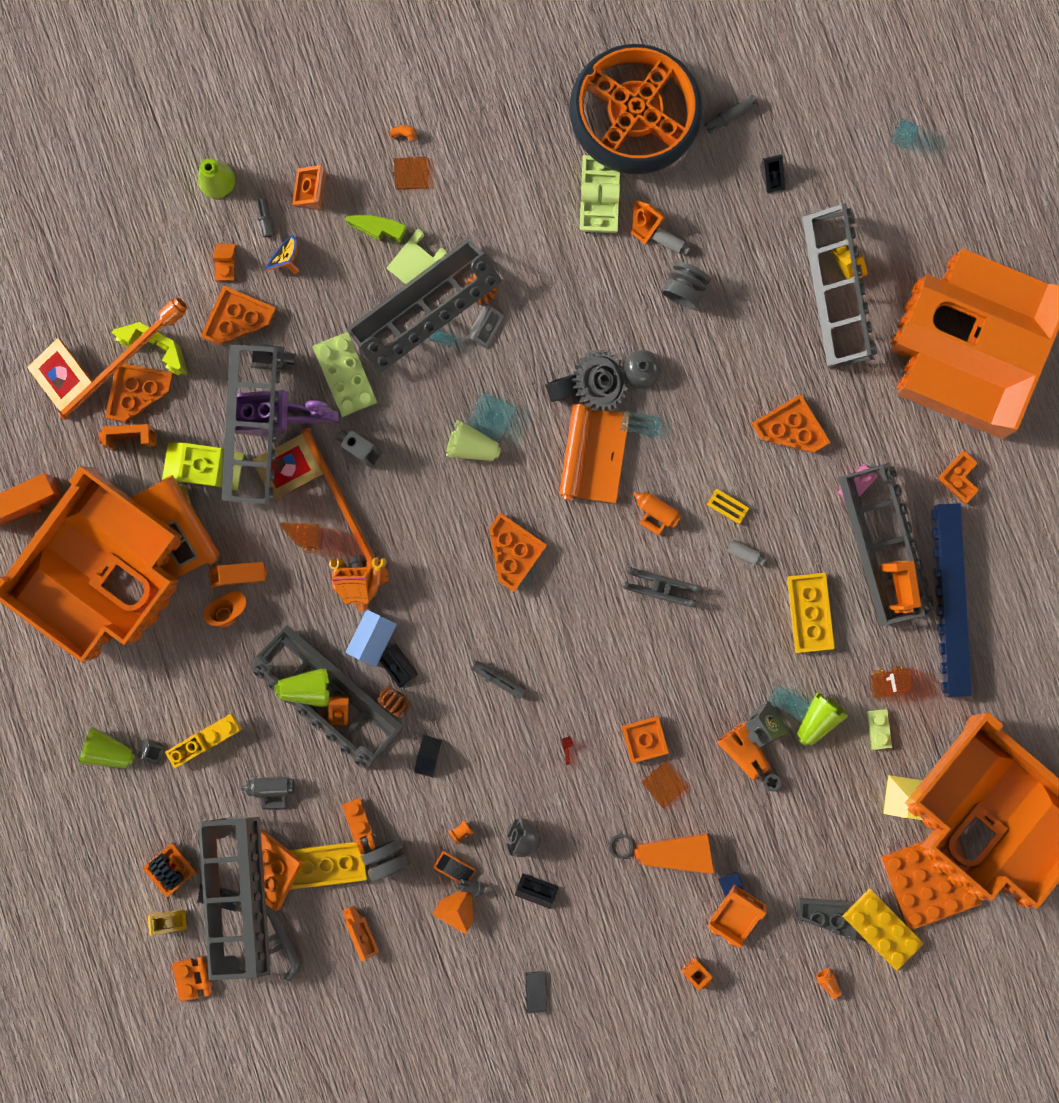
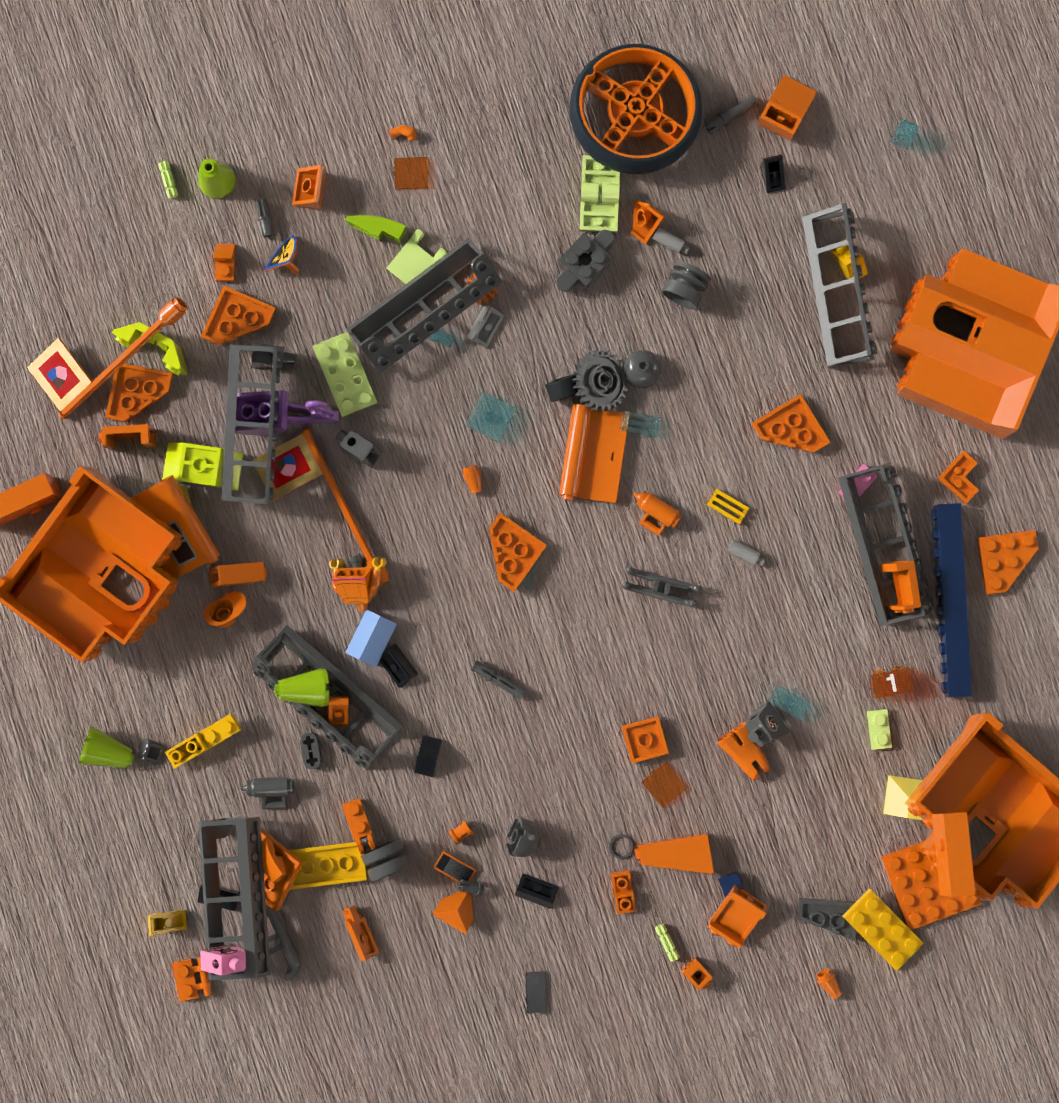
(168, 179): none -> yellowish green axle
(169, 869): plate -> none
(229, 958): none -> bright pink torso
(272, 865): none -> orange slope
(306, 536): clear orange slope -> none
(306, 752): none -> dark grey beam
(394, 701): dark orange gear -> none
(471, 444): yellowish green cone -> none
(473, 478): none -> orange cone
(567, 743): clear red hand -> none
(585, 261): none -> dark grey brick
(623, 891): none -> orange slope
(667, 942): none -> yellowish green axle
(770, 788): dark grey bush -> none
(786, 107): none -> orange slope
(810, 612): yellow plate -> none
(820, 719): lime cone -> none
(953, 854): none -> orange brick
(1005, 558): none -> orange plate

